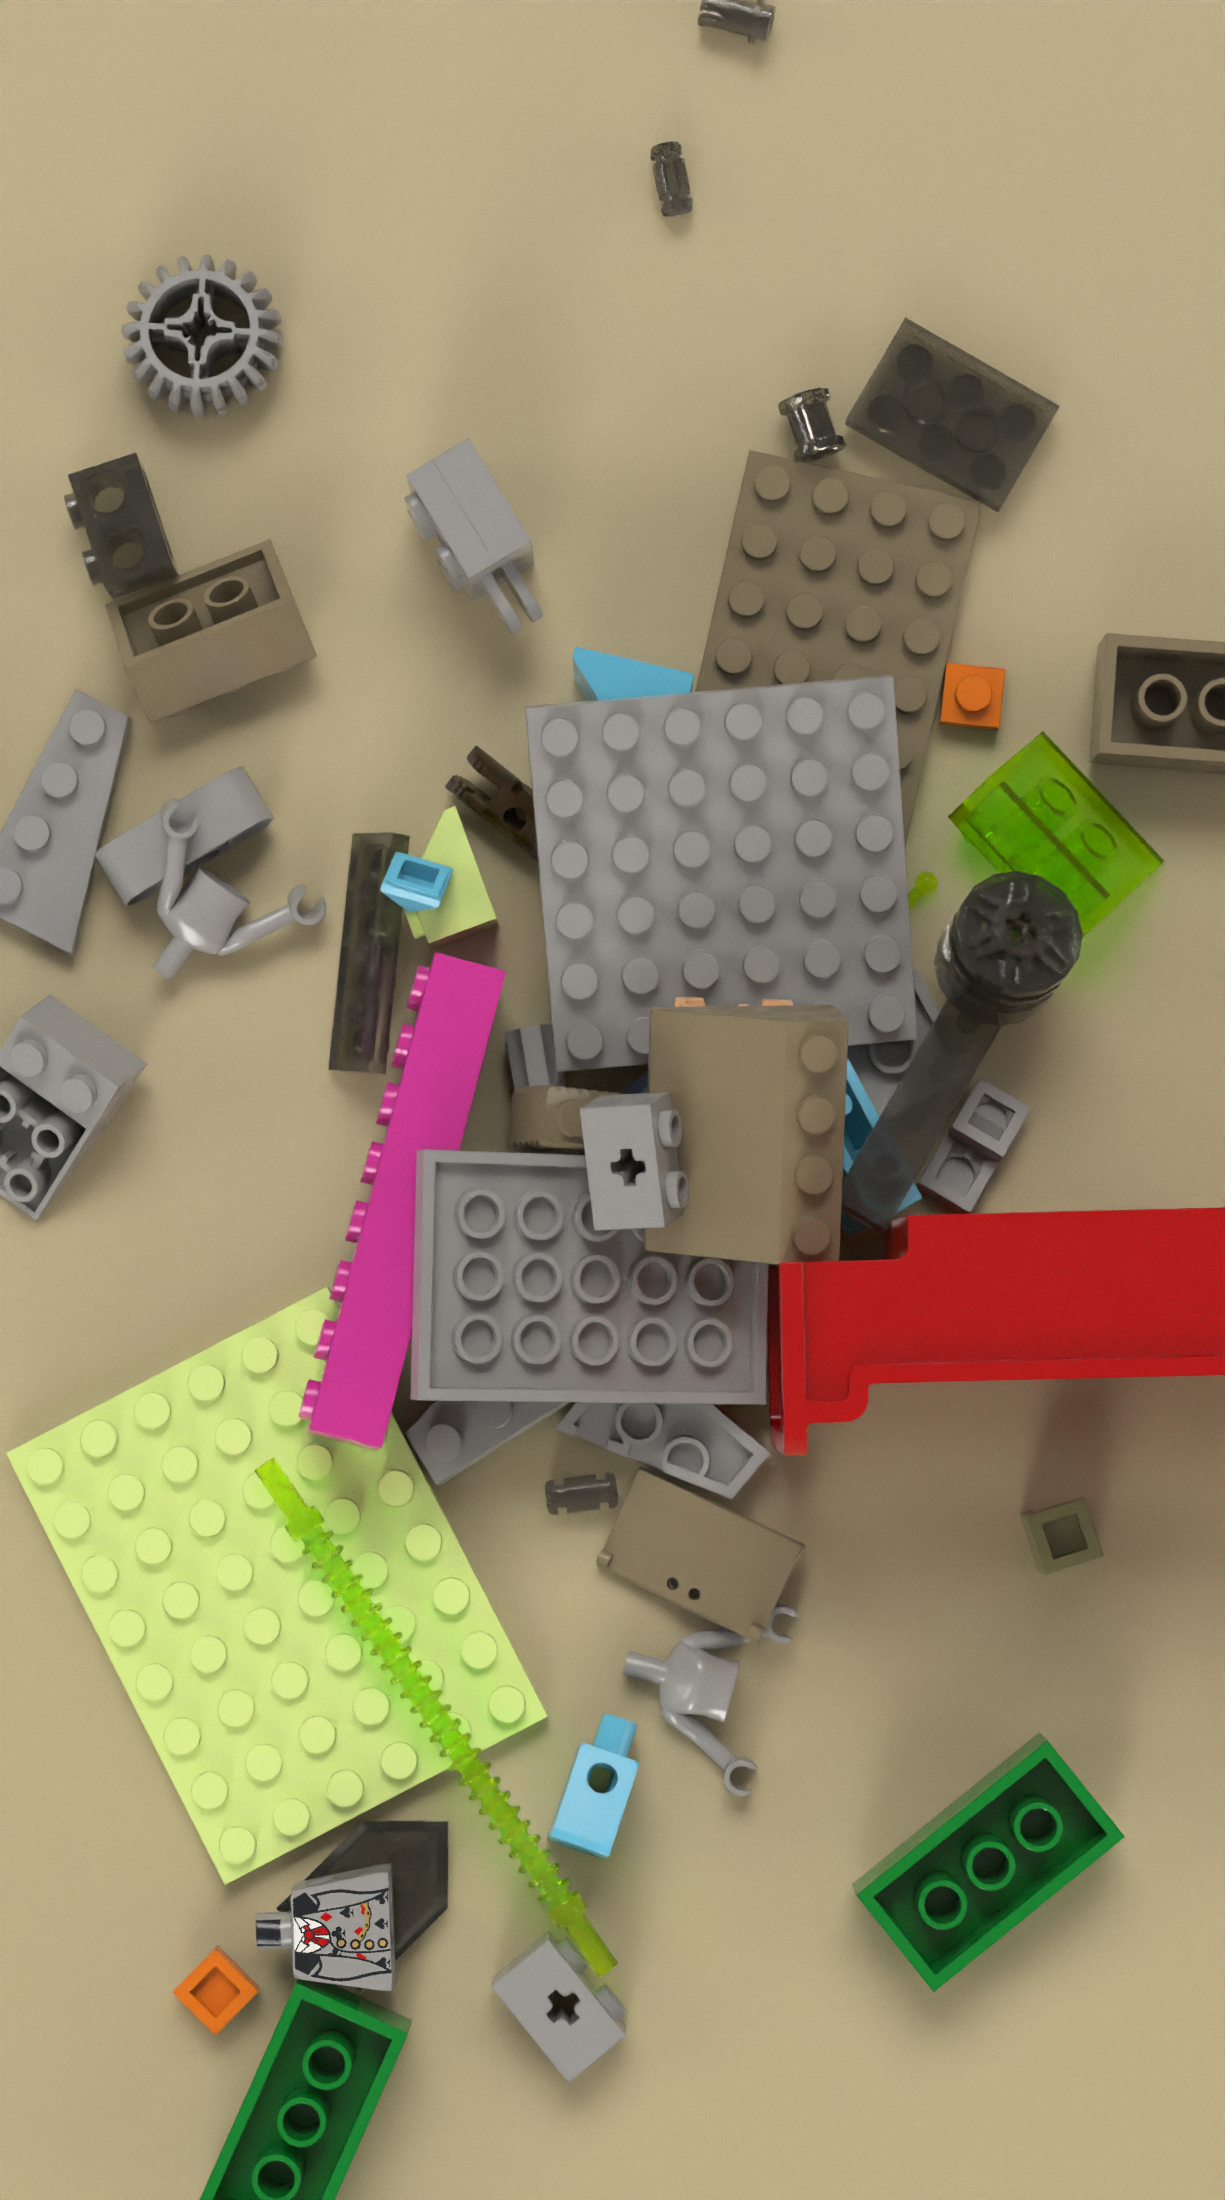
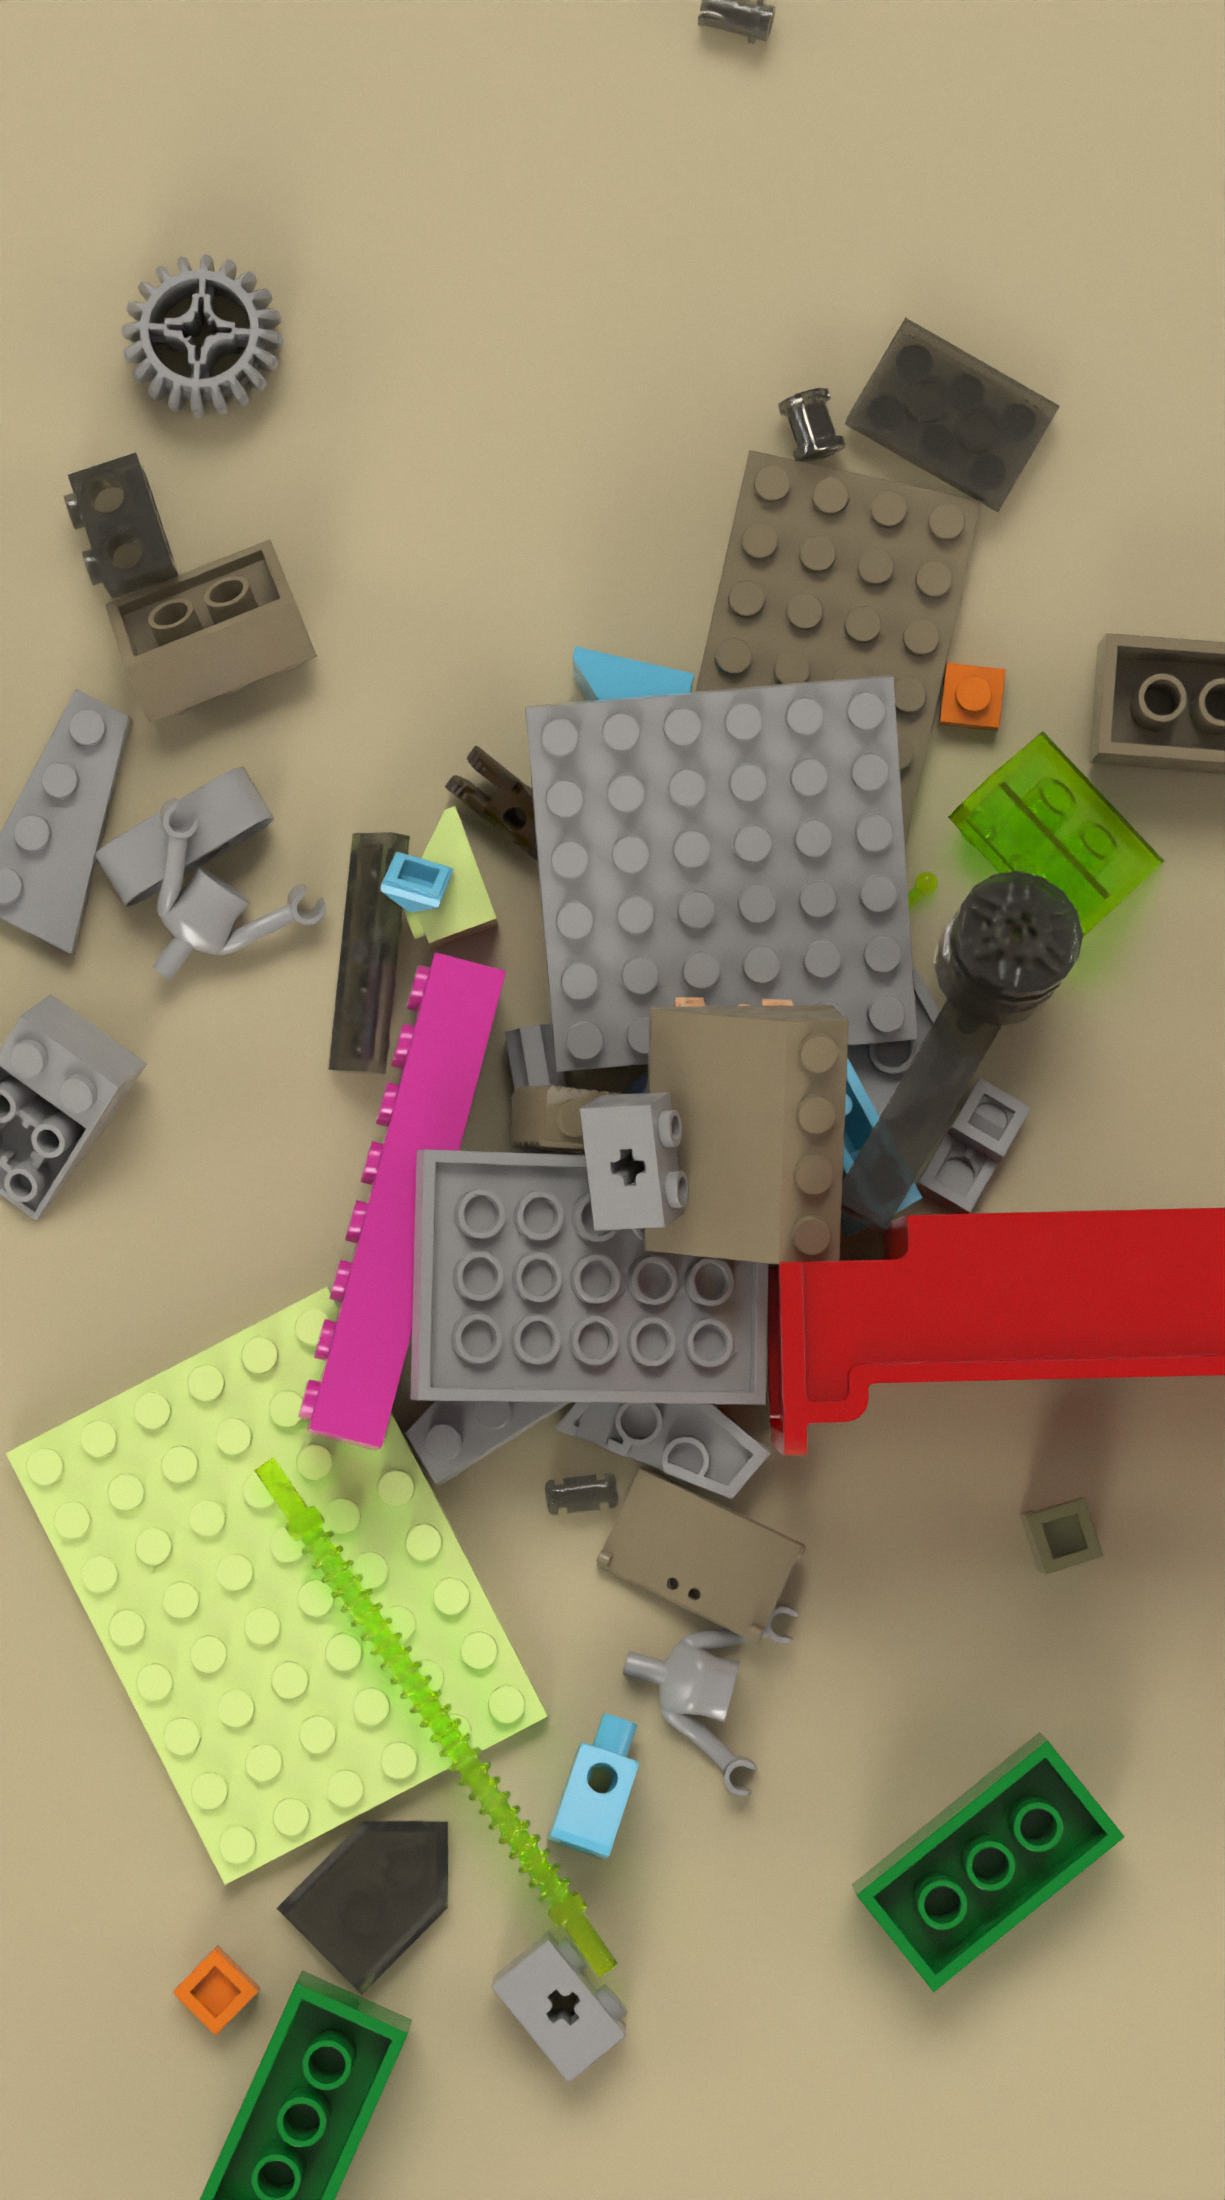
(338, 1929): light grey torso -> none
(475, 530): light grey brick -> none
(671, 179): clear smoke piece -> none

